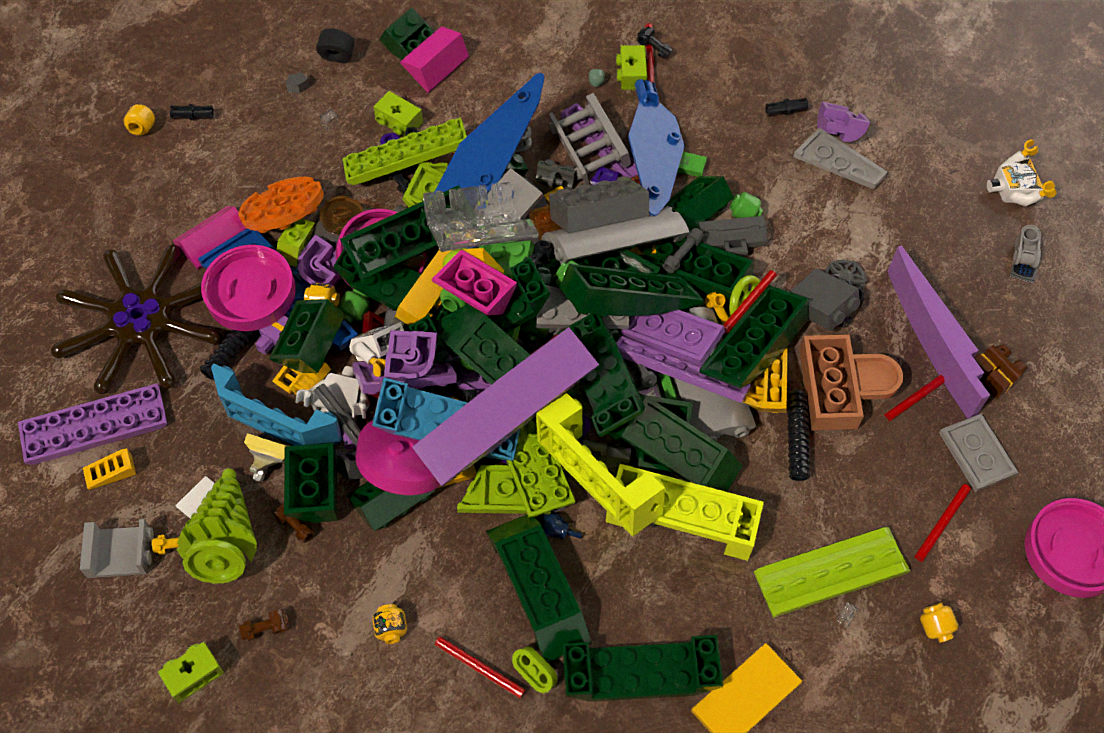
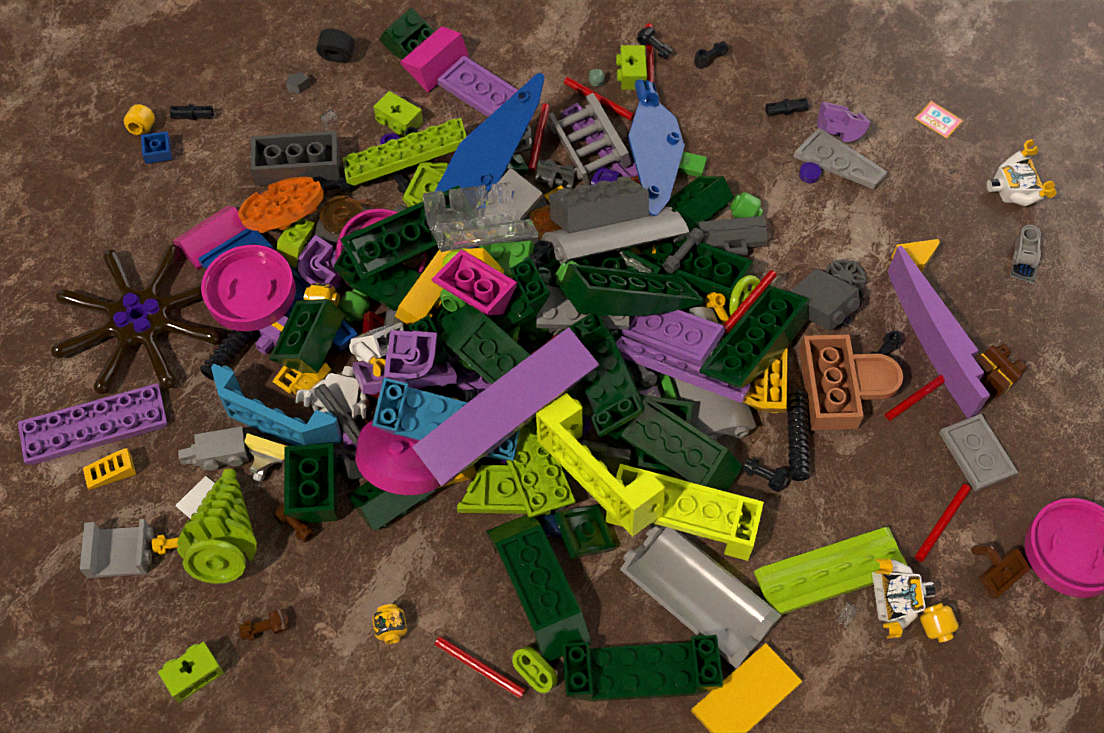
(156, 147): none -> blue piece
(216, 449): none -> light grey hinge
(295, 156): none -> dark grey brick
(333, 185): none -> black bar
(476, 86): none -> medium lavender plate
(538, 138): none -> red bar
(584, 531): none -> dark green tile
(602, 100): none -> red bar
(700, 592): none -> light grey cylinder
(702, 56): none -> black bar
(777, 479): none -> black bar
(810, 172): none -> dark purple tile
(891, 343): none -> black bar
(899, 595): none -> torso
(920, 252): none -> yellow slope
(938, 119): none -> sticker
(1004, 571): none -> reddish brown plate

